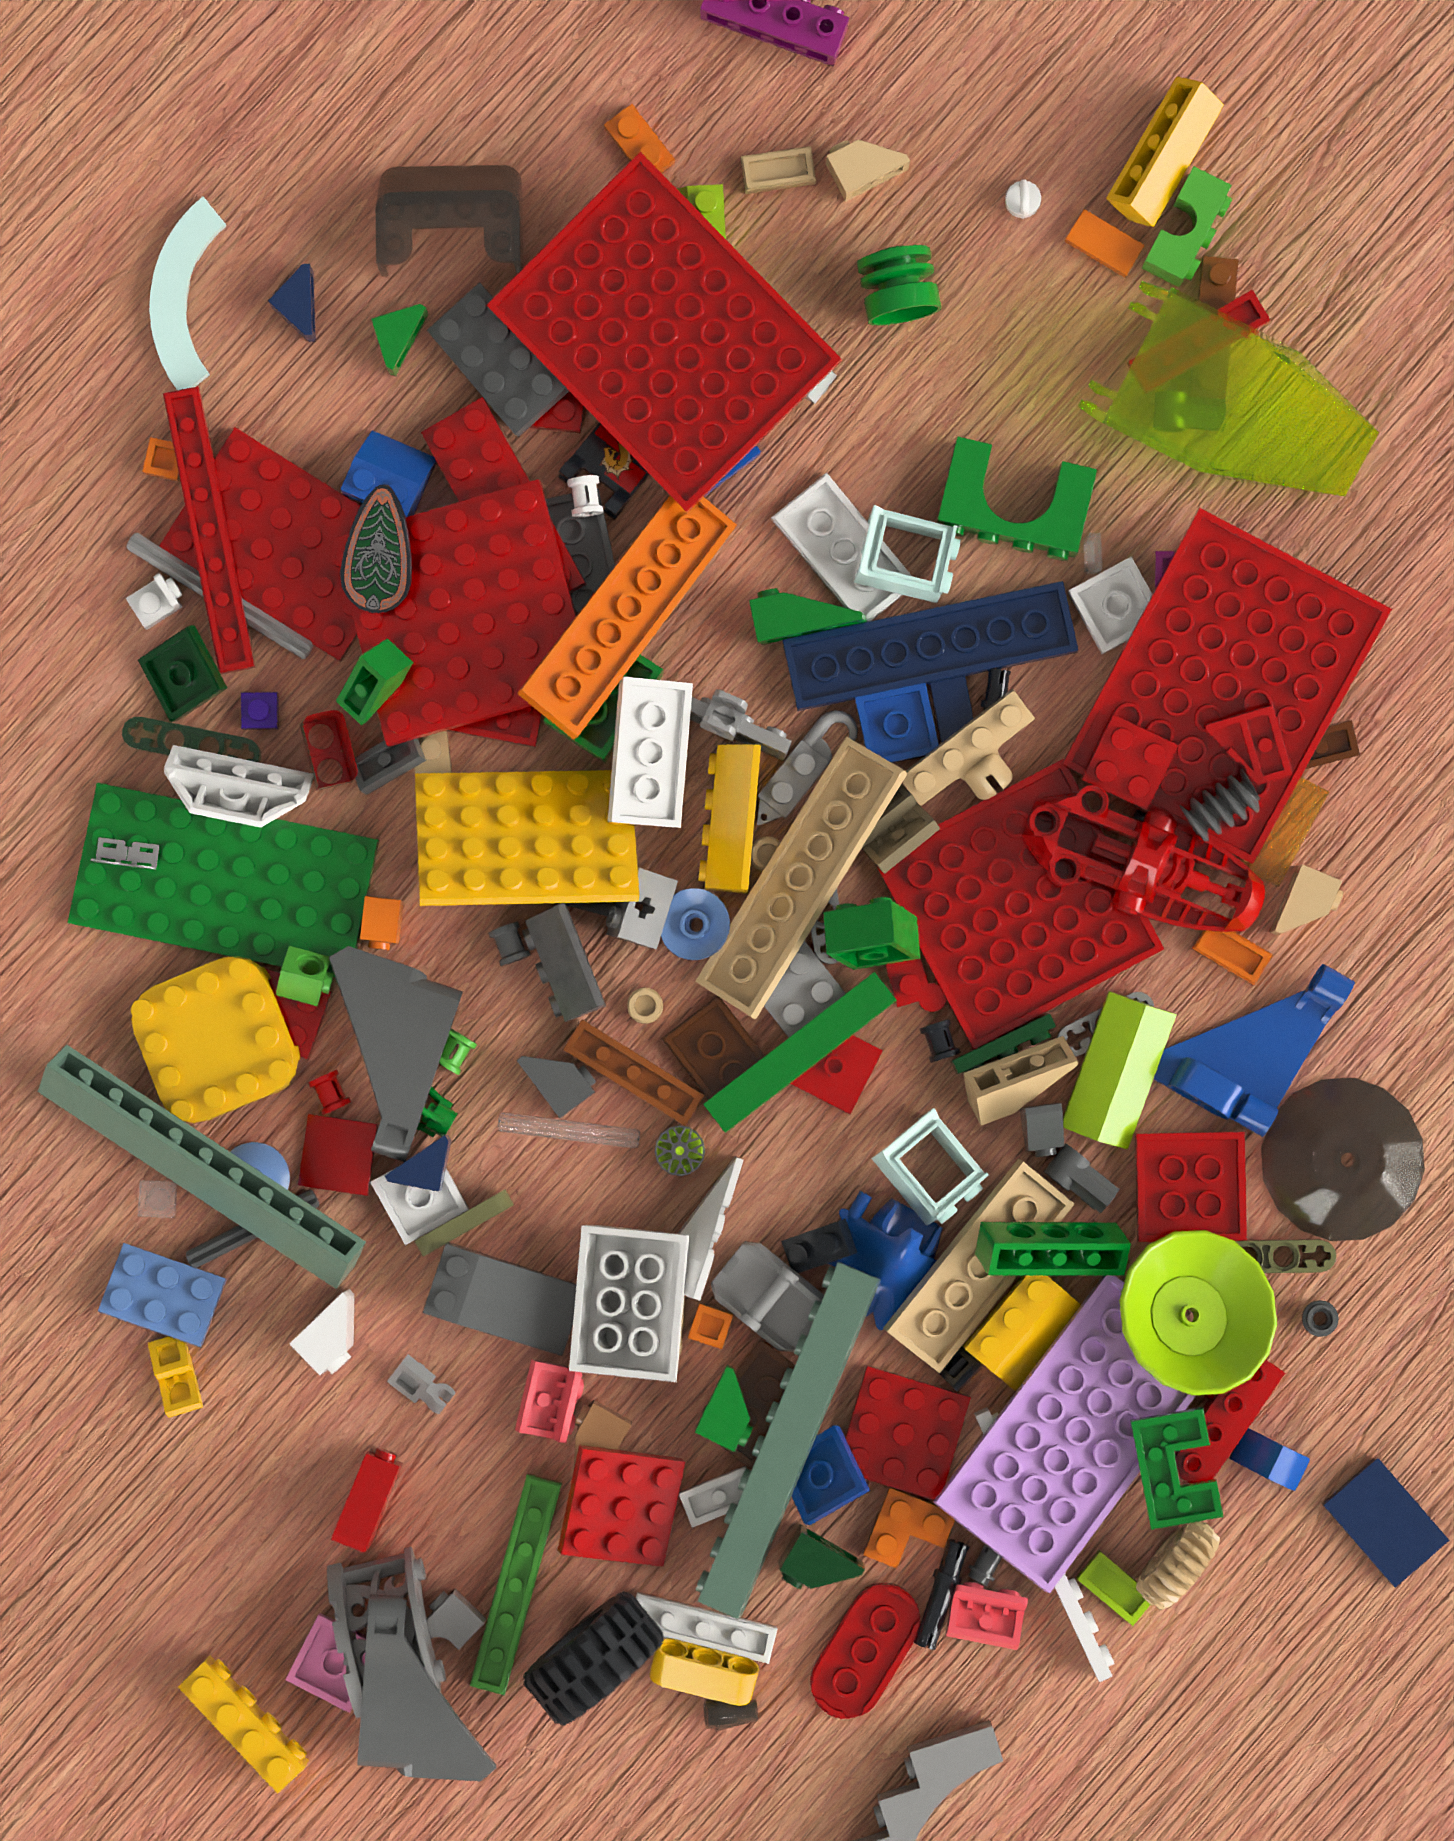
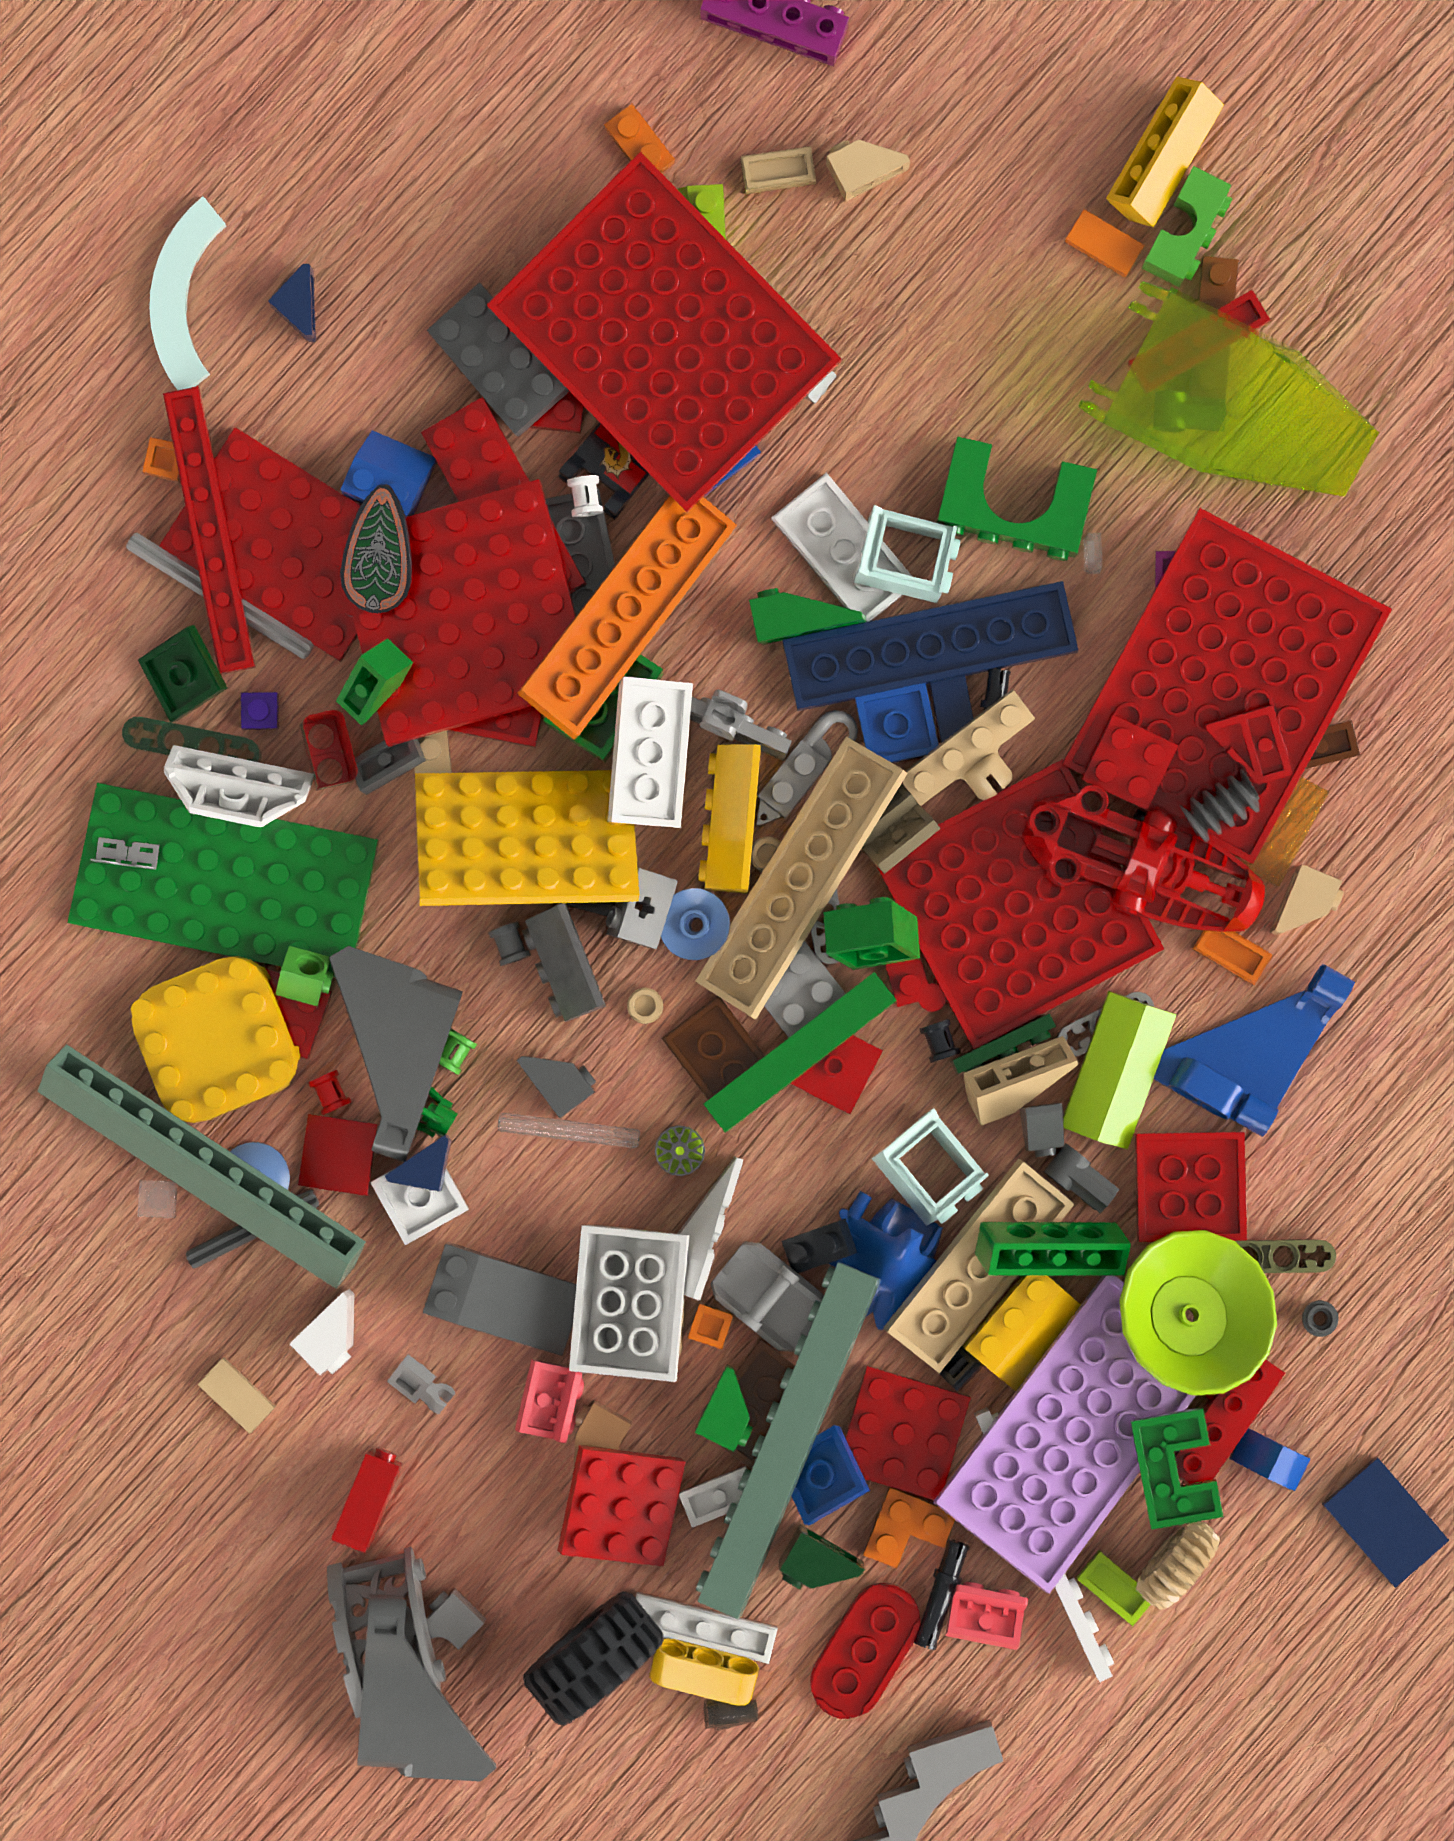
(155, 601): white bracket -> none
(162, 1295): medium blue plate -> none
(175, 1376): yellow slope -> none
(236, 1395): none -> tan tile
(244, 1724): yellow brick -> none
(321, 1667): bright pink plate -> none
(381, 922): orange brick -> none
(397, 334): green slope -> none
(449, 199): clear smoke windscreen -> none
(464, 1222): olive beam -> none
(515, 1584): bright green tile -> none
(633, 1072): dark orange plate -> none
(897, 277): green wheel -> none
(985, 1566): dark grey pin -> none
(1023, 199): white tile -> none
(1112, 603): white plate -> none
(1305, 1164): clear smoke dish -> none

